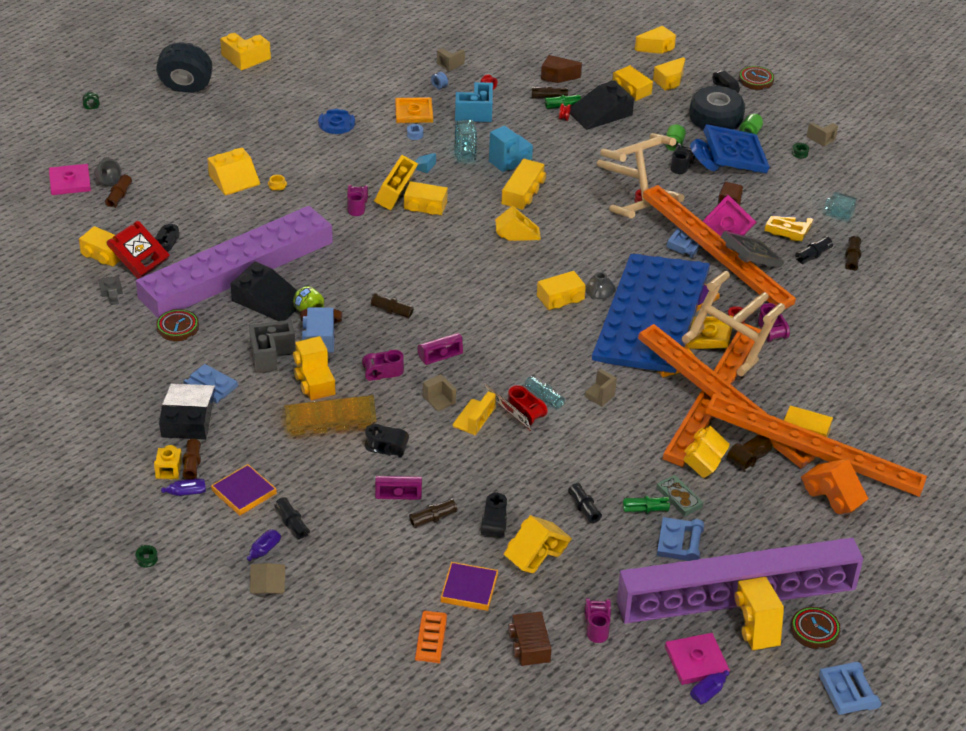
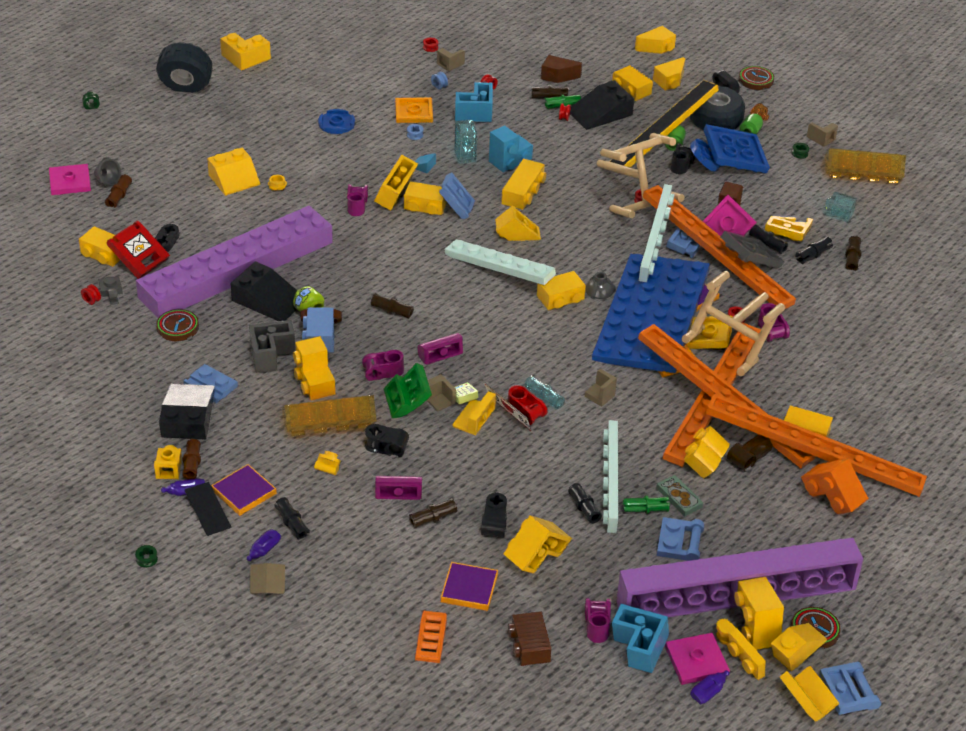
(91, 294): none -> red bush
(207, 508): none -> black sticker
(327, 463): none -> yellow plate
(407, 392): none -> green slope
(430, 44): none -> red bush
(457, 196): none -> medium blue plate
(465, 393): none -> yellowish green tile
(500, 262): none -> light aqua plate
(610, 482): none -> light aqua plate
(644, 634): none -> dark azure brick
(655, 238): none -> light aqua plate
(673, 117): none -> black tile
(741, 647): none -> yellow hinge
(761, 110): none -> clear orange tile
(768, 239): none -> black pin
(797, 645): none -> yellow slope
(810, 693): none -> yellow panel
(865, 164): none -> clear yellow slope

